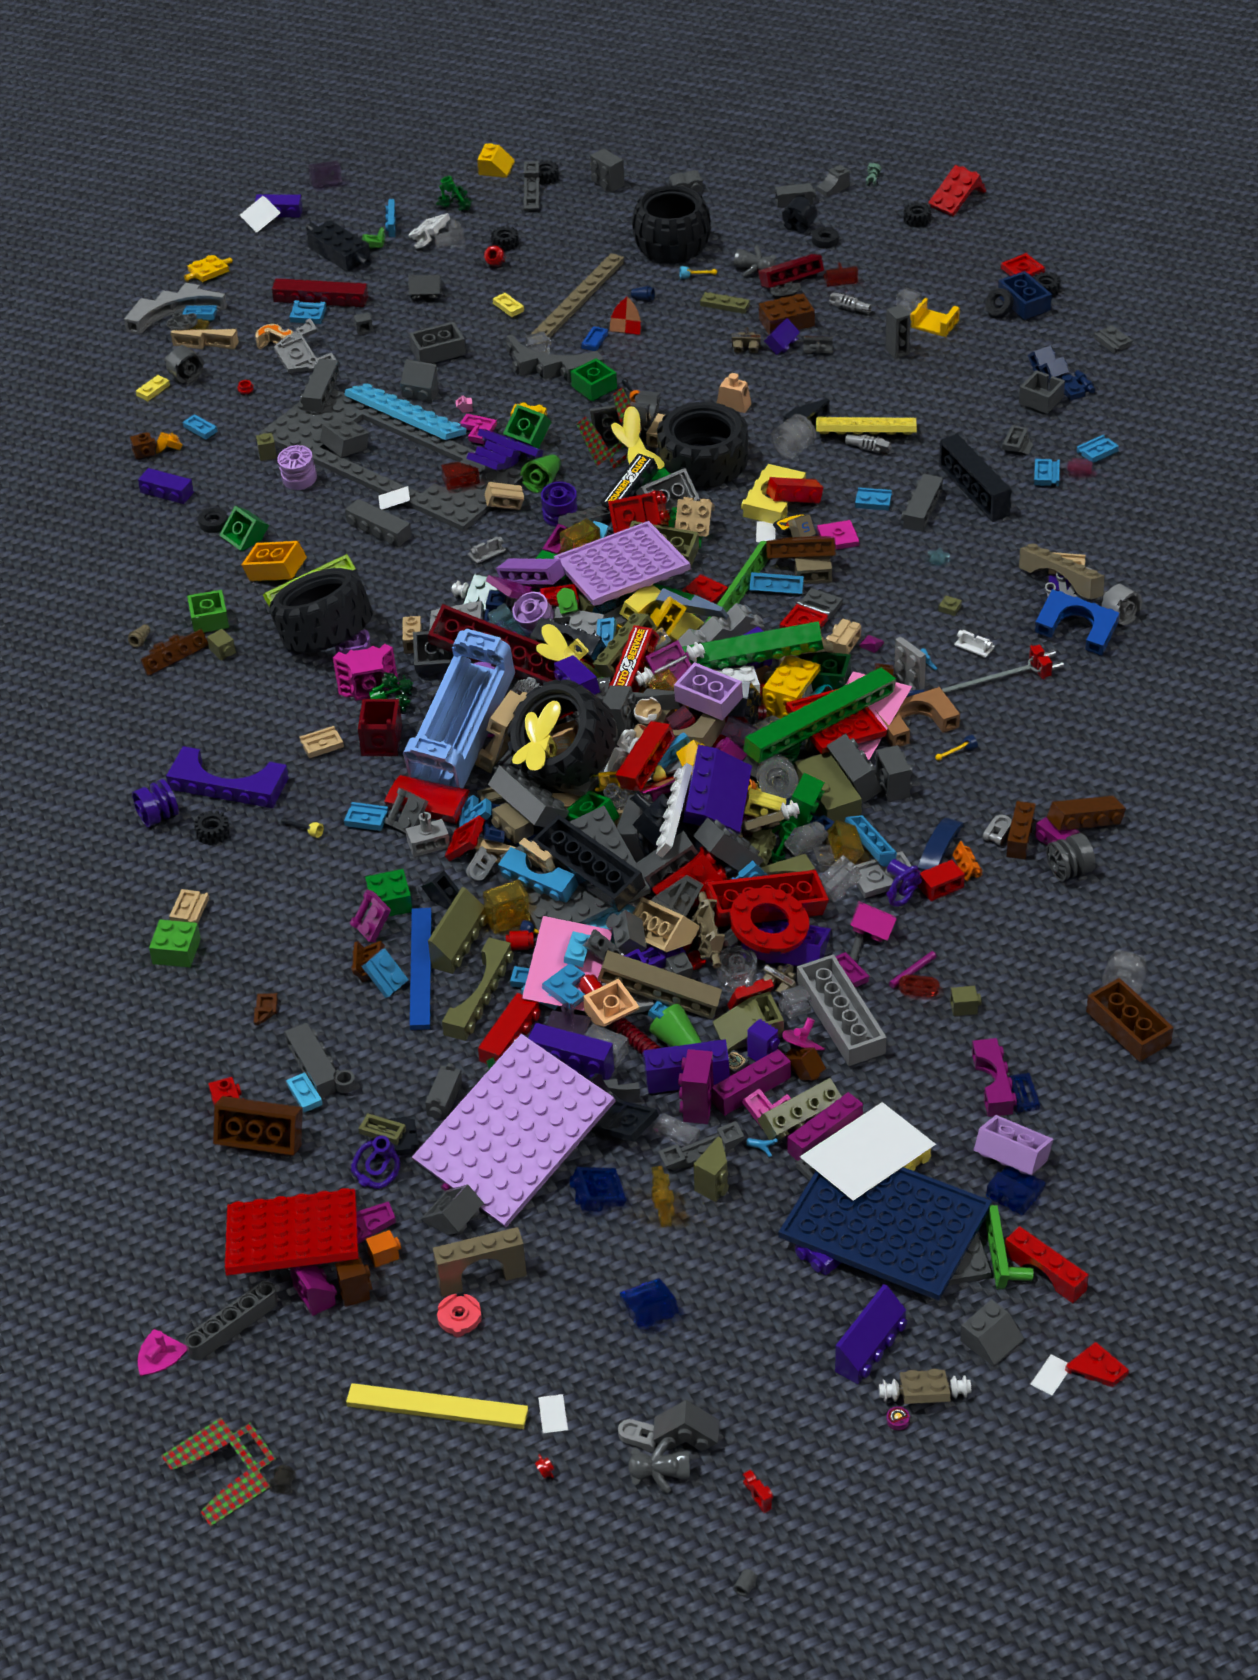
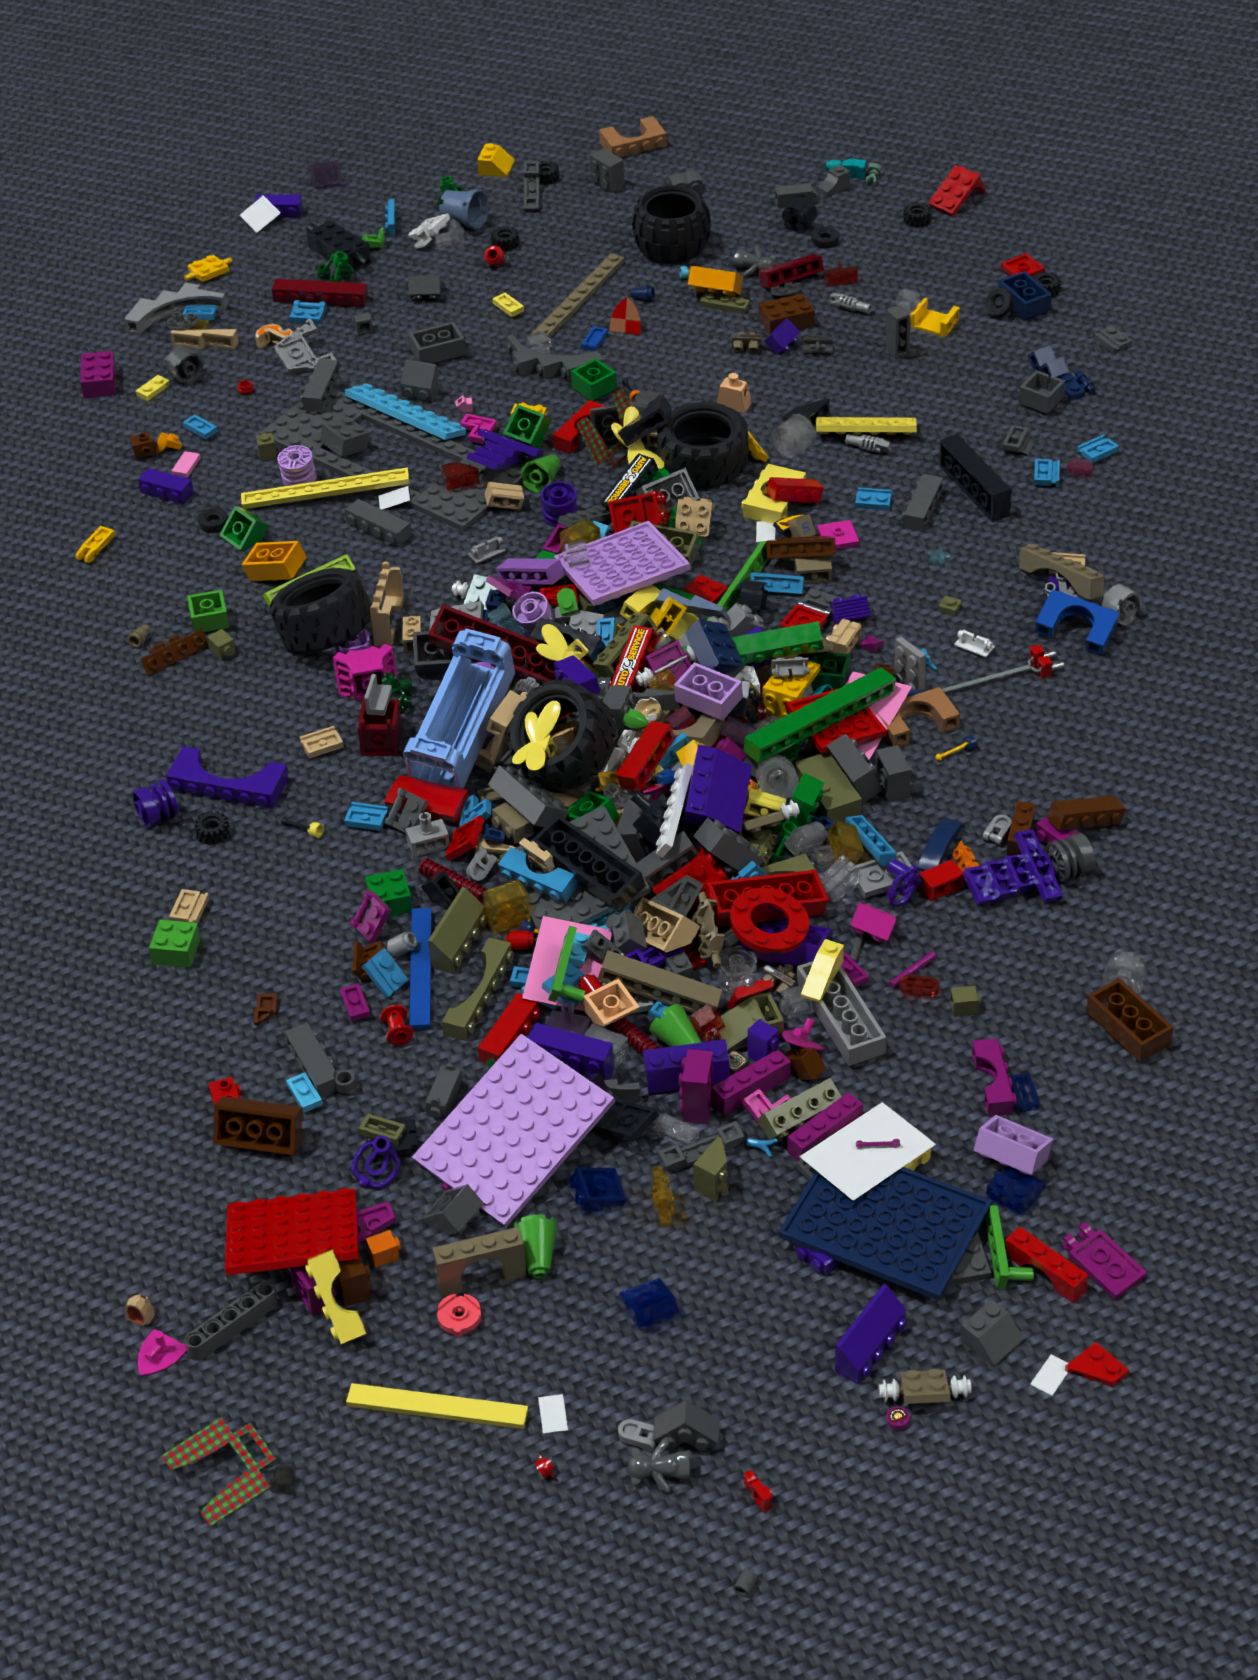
(95, 544): none -> yellow hinge
(98, 374): none -> magenta brick
(139, 1310): none -> tan rock
(186, 464): none -> bright pink tile
(325, 488): none -> light yellow plate
(343, 269): none -> plant
(346, 1323): none -> light yellow arch
(354, 1002): none -> magenta plate
(377, 697): none -> light grey panel
(391, 582): none -> tan hinge
(399, 1032): none -> red hose
(402, 944): none -> light grey brick
(430, 868): none -> dark red piece
(466, 207): none -> sand blue piece
(538, 1240): none -> bright green cone
(558, 987): none -> bright green piece
(567, 437): none -> red arch
(576, 554): none -> clear brick
(634, 719): none -> bright green plate
(652, 137): none -> medium nougat arch
(653, 417): none -> black arch
(665, 777): none -> blue plate
(707, 1022): none -> clear red brick
(714, 647): none -> dark blue brick
(715, 281): none -> light orange brick
(753, 595): none -> black brick
(756, 450): none -> yellow plate
(780, 667): none -> light grey hinge
(823, 970): none -> light yellow slope
(850, 609): none -> dark purple brick
(856, 167): none -> teal piece
(895, 1143): none -> magenta hinge
(1015, 874): none -> dark purple slope
(1103, 1261): none -> magenta tile

